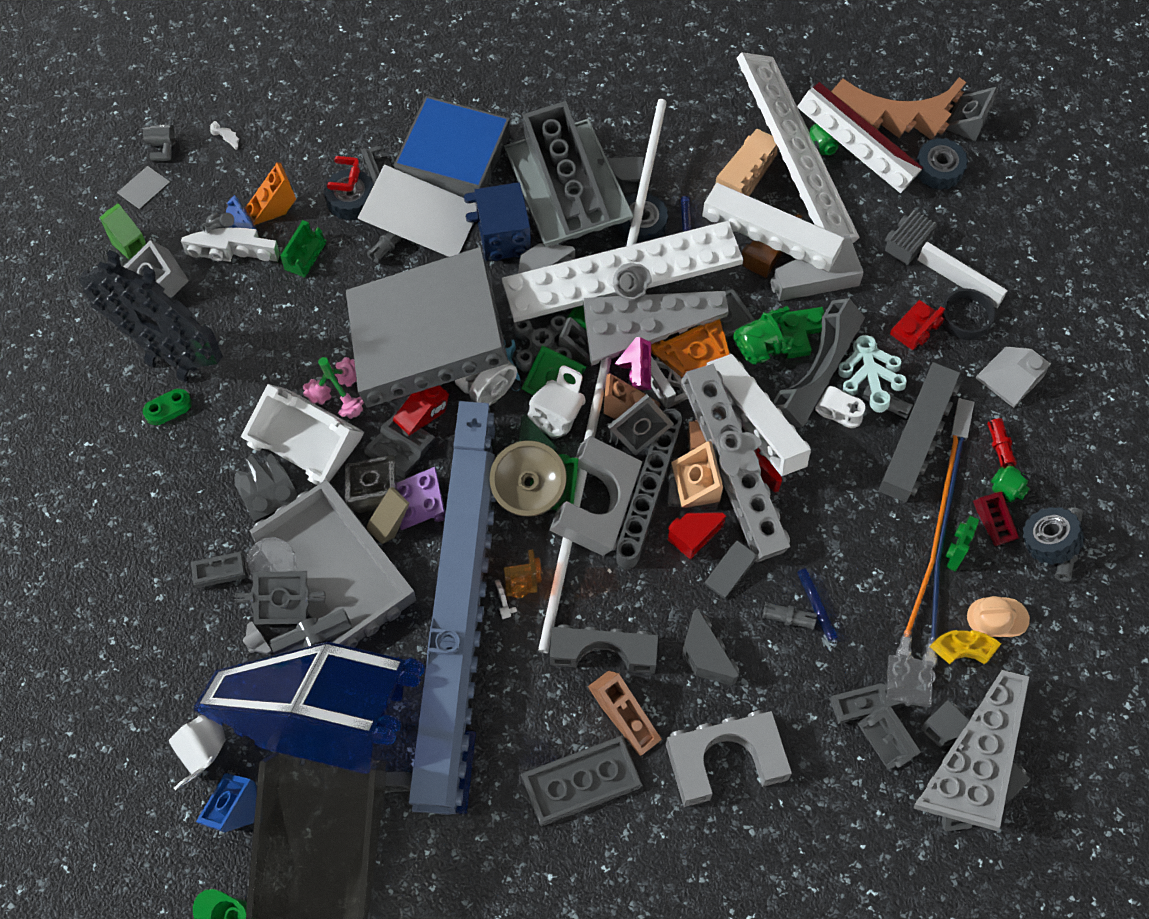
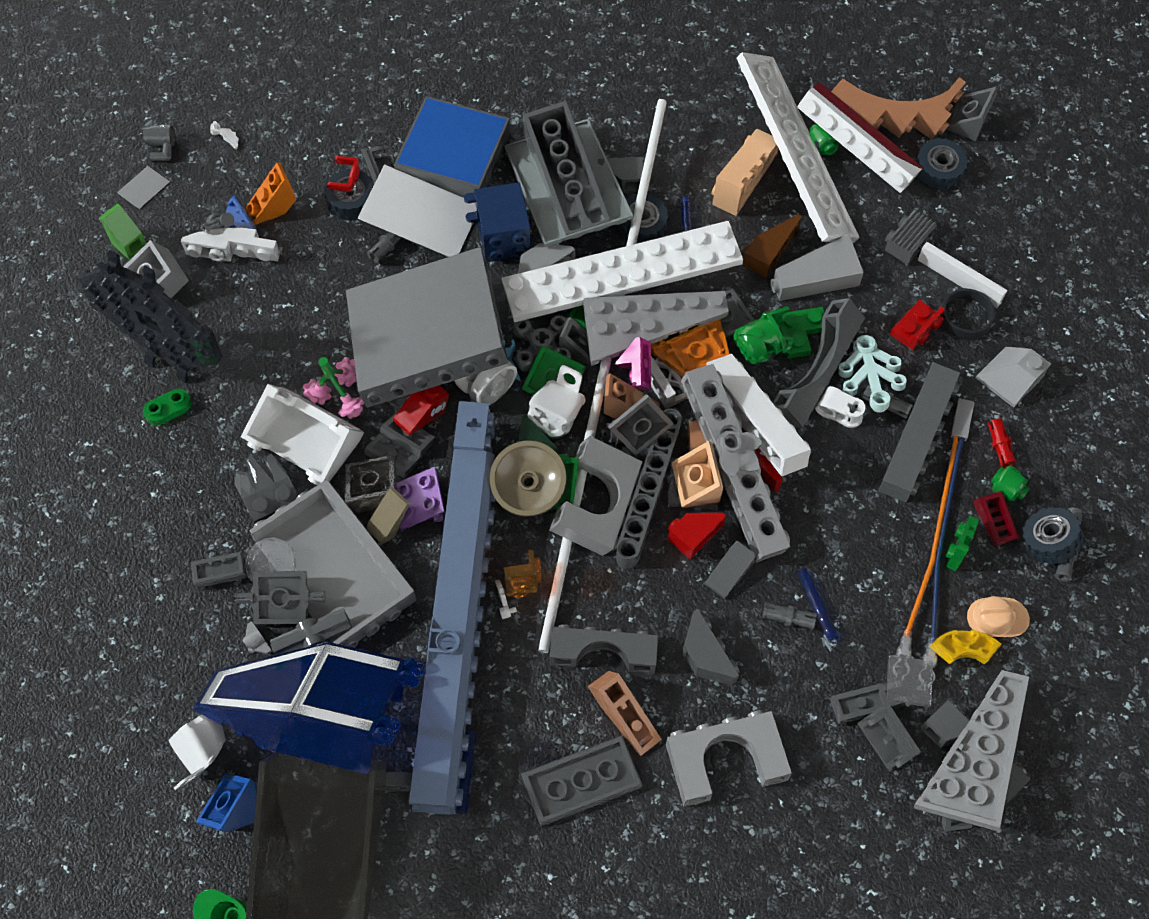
(303, 249): green hinge -> none
(631, 280): light grey hair -> none
(773, 227): white brick -> none

